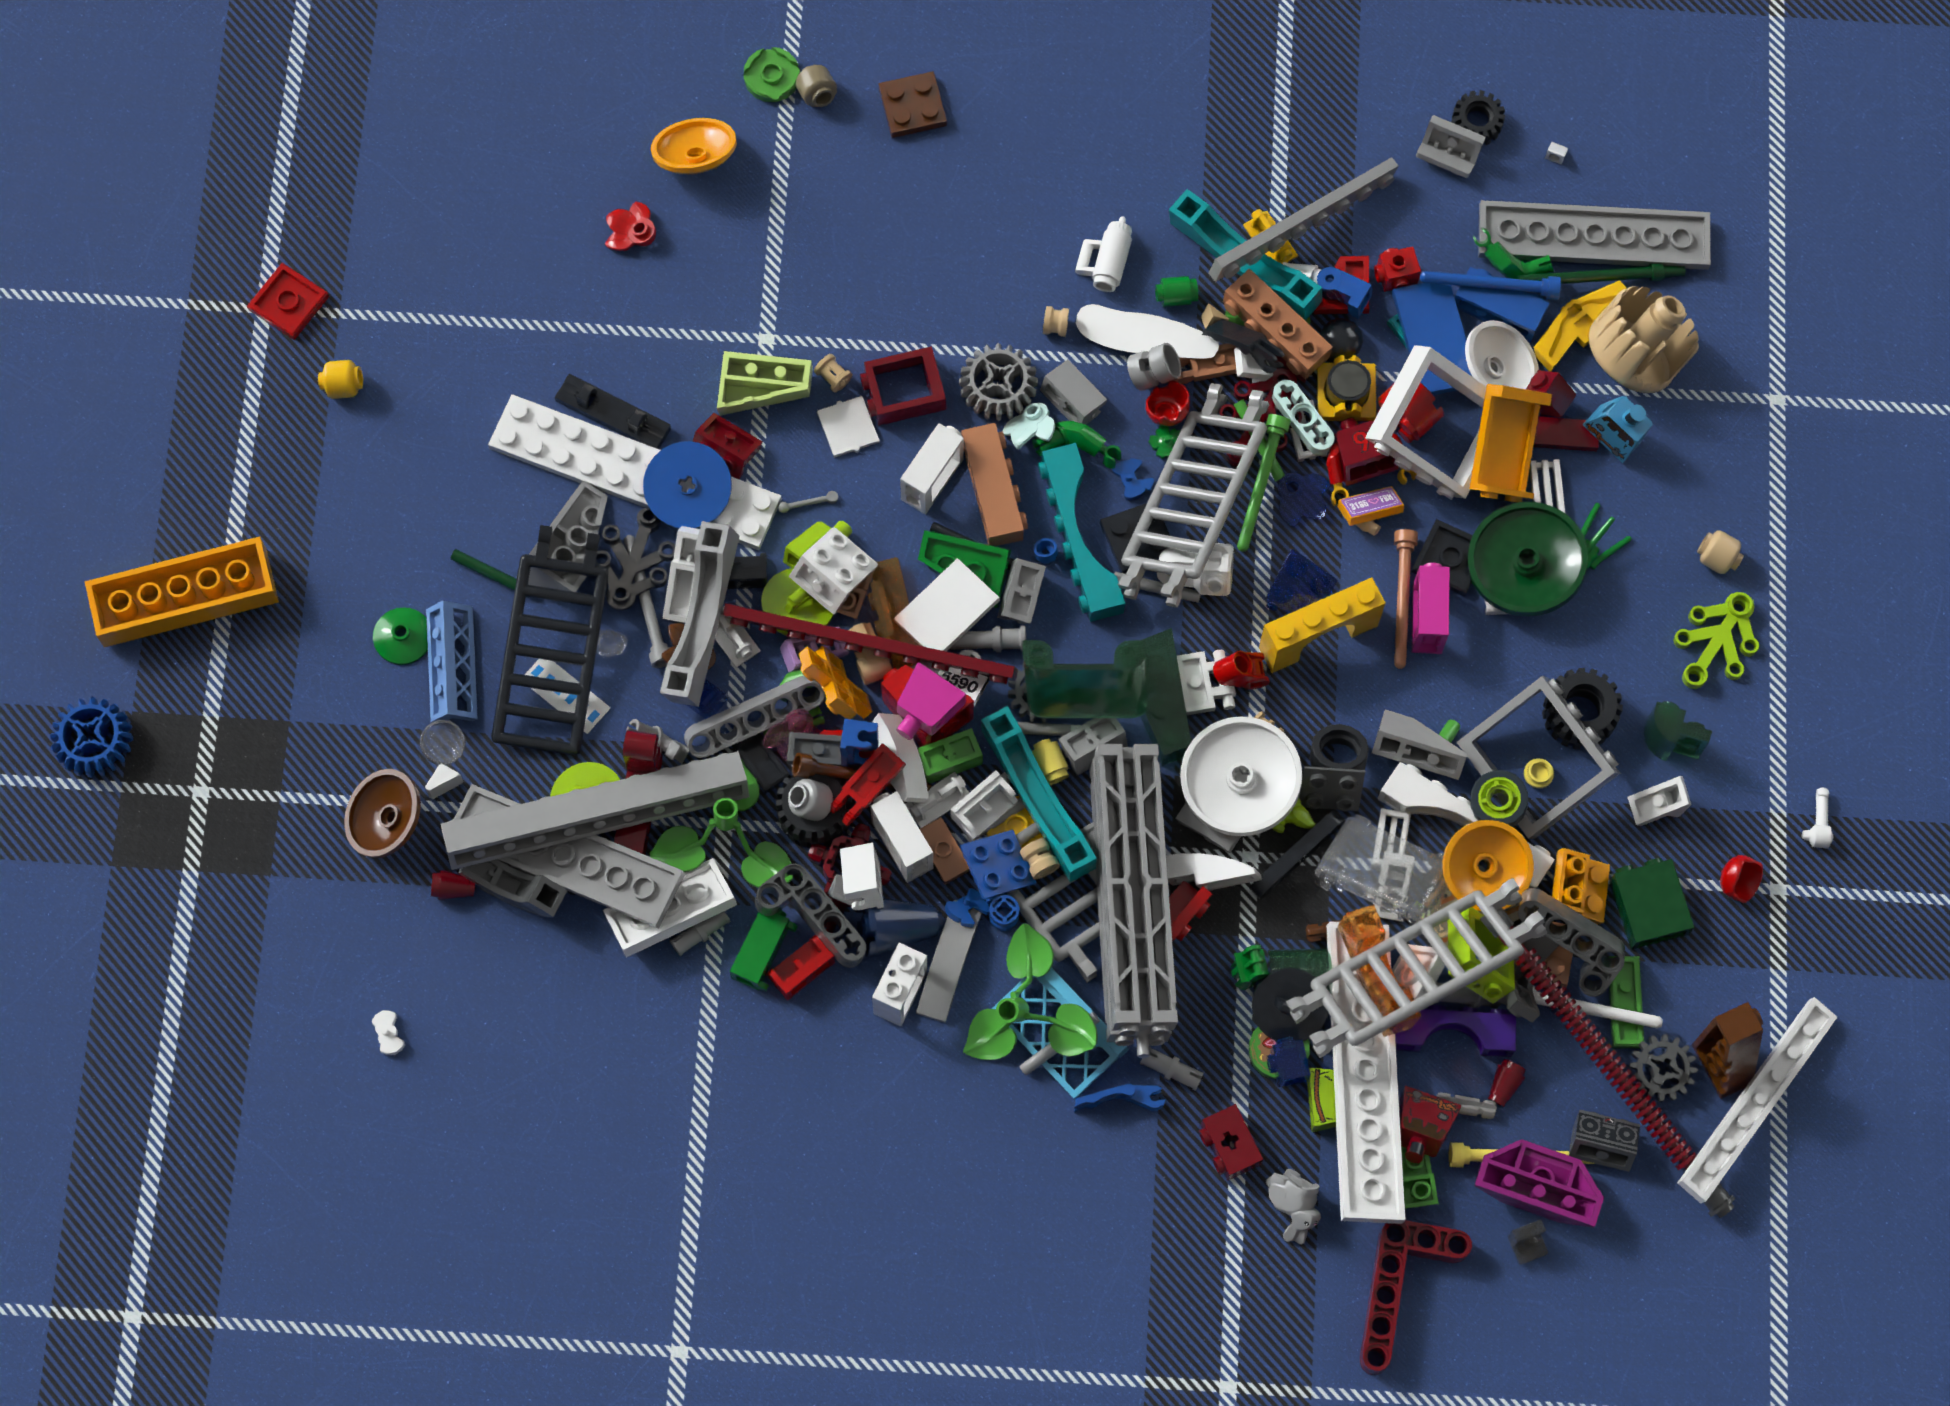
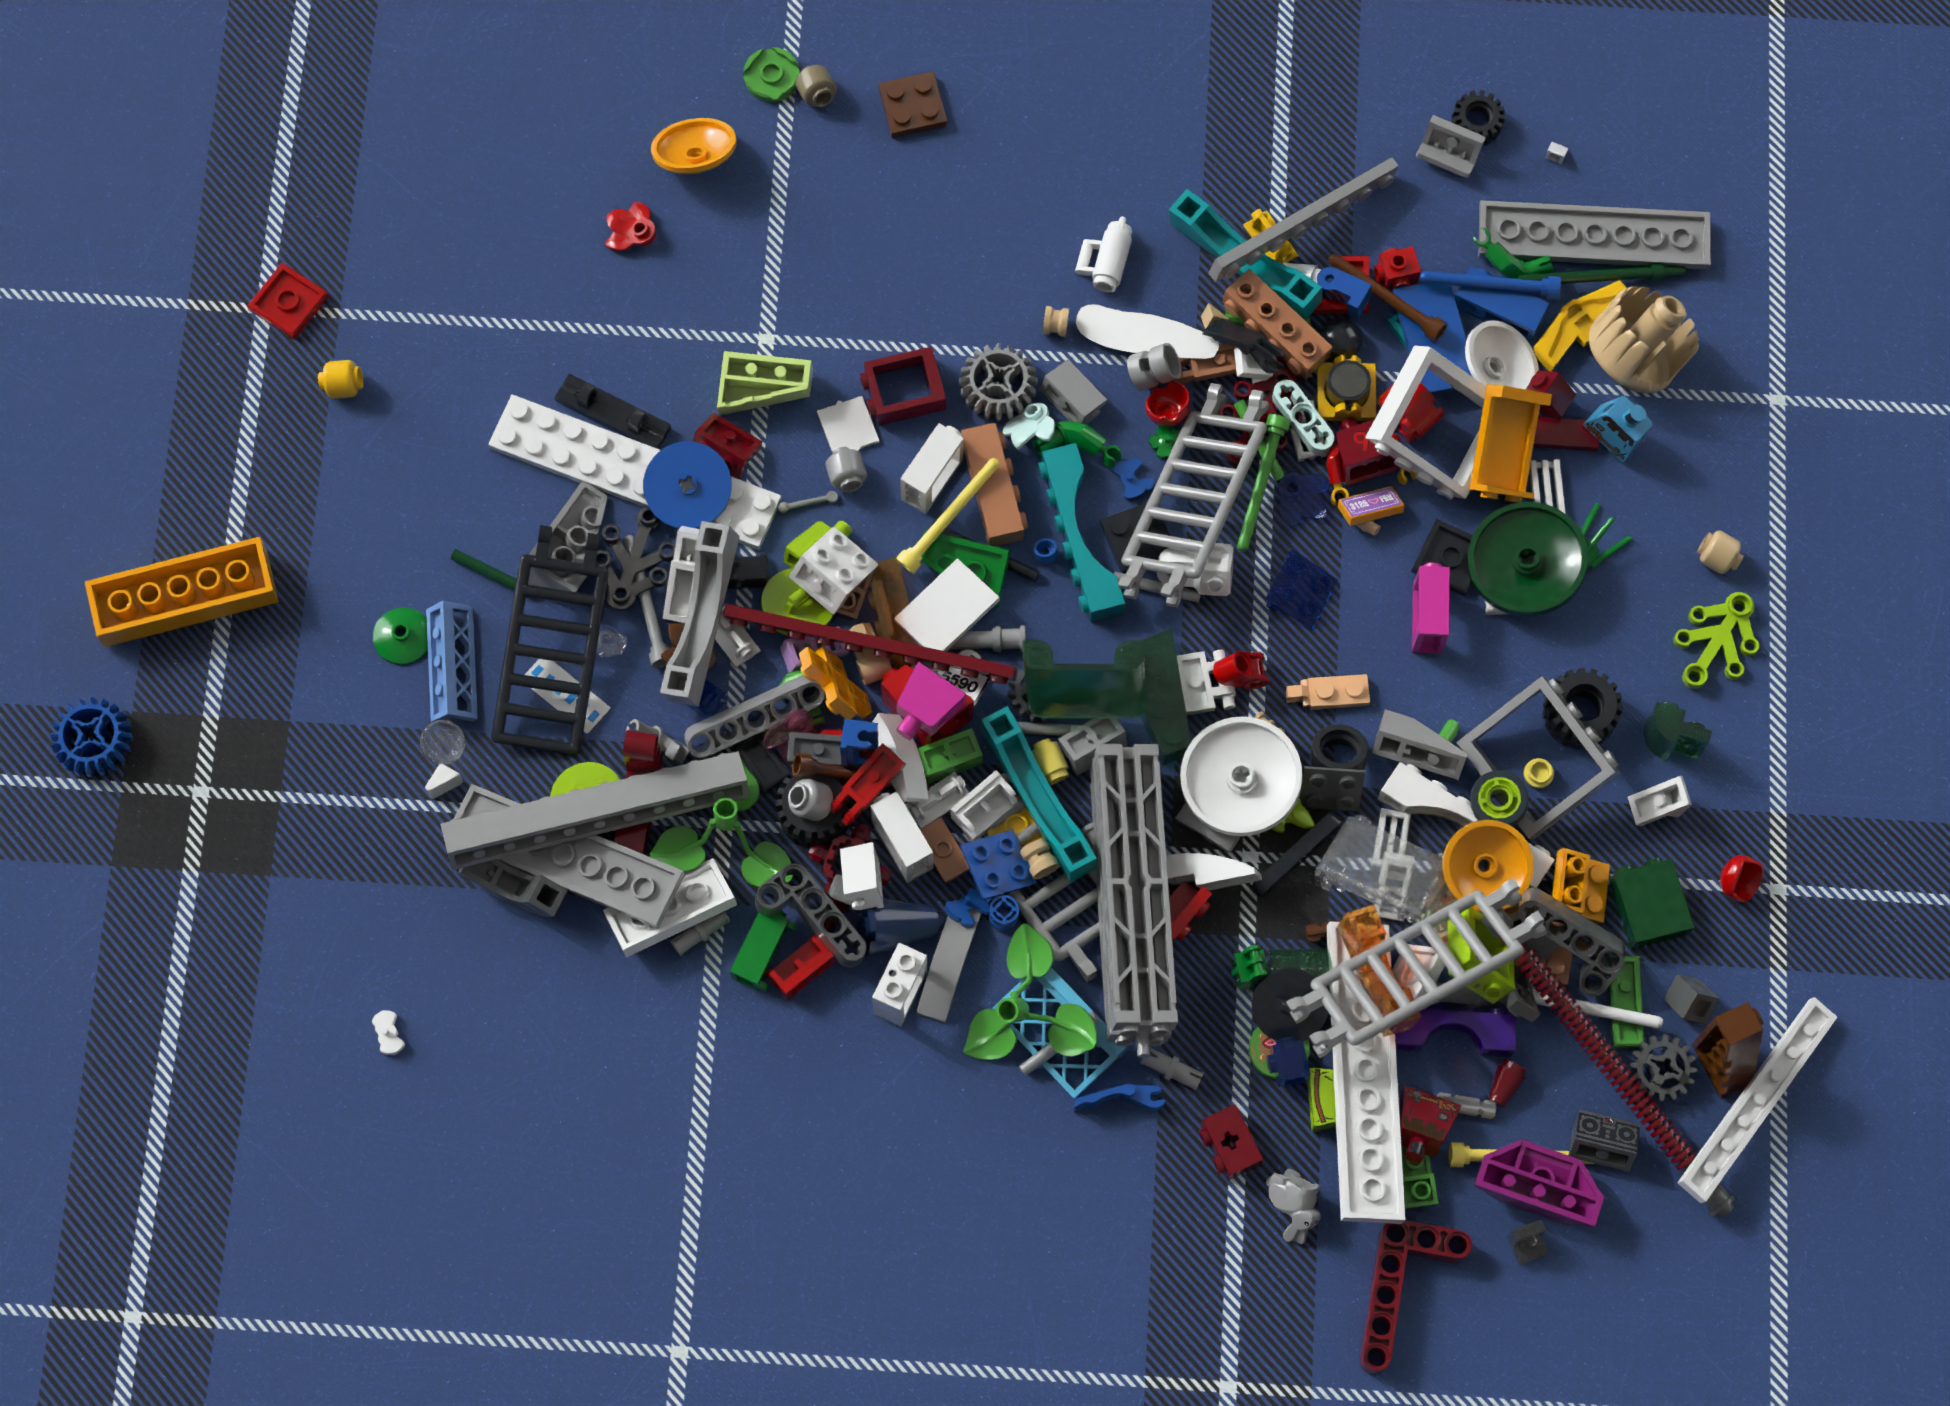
(382, 813): reddish brown dish -> none
(451, 885): dark red cone -> none
(842, 377): tan bush -> none
(846, 469): none -> light grey head
(912, 557): none -> light yellow piece
(1021, 591): light grey hinge -> none
(1176, 291): green brick -> none
(1331, 692): none -> light nougat hinge
(1354, 607): yellow arch -> none
(1405, 541): nougat piece -> none
(1433, 327): none -> reddish brown piece
(1691, 998): none -> dark grey panel
(1820, 834): white piece -> none

